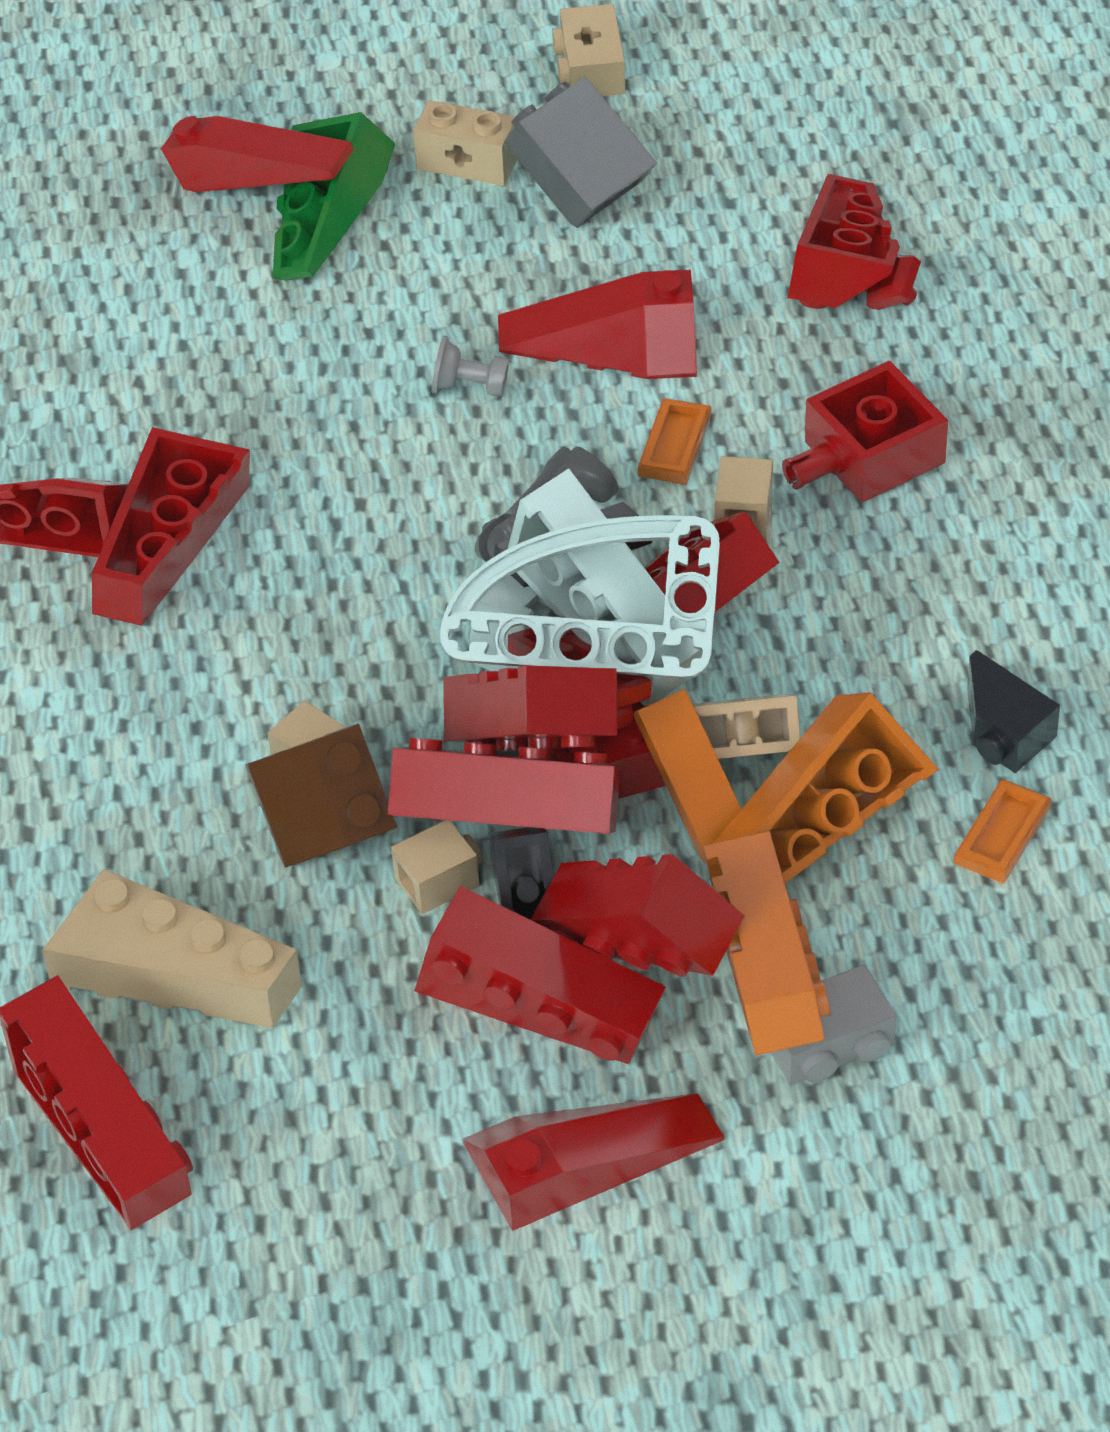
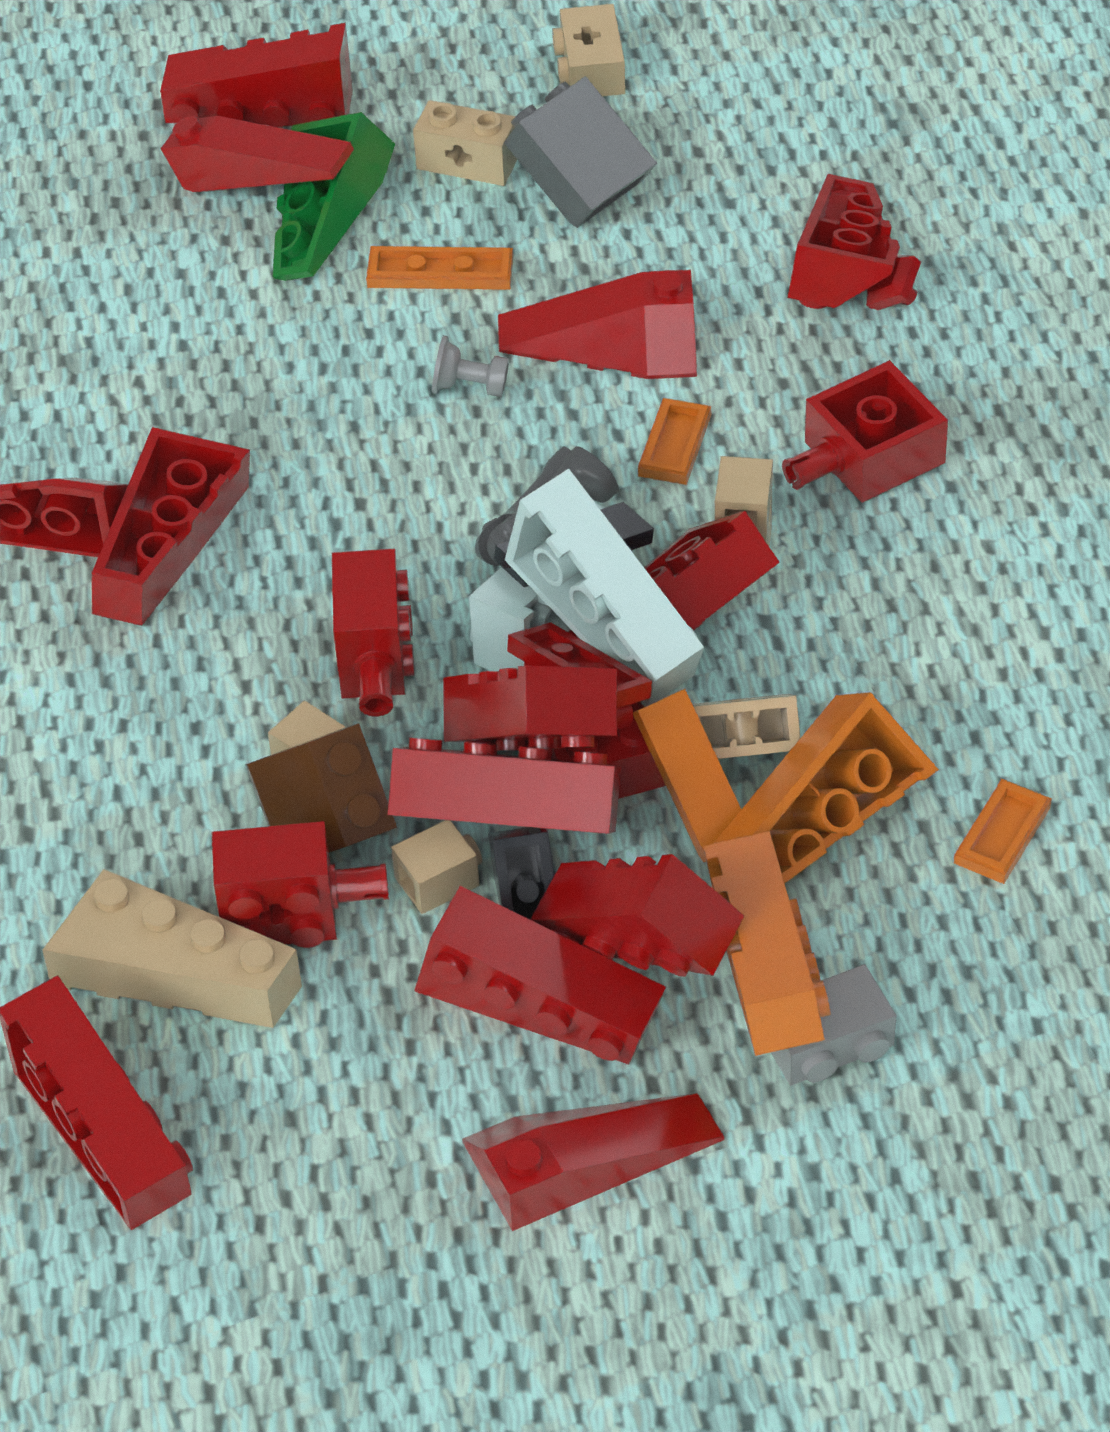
(263, 81): none -> red wedge
(284, 883): none -> red brick
(371, 628): none -> red brick
(440, 267): none -> orange tile
(602, 633): light aqua beam -> none
(1007, 714): black slope -> none

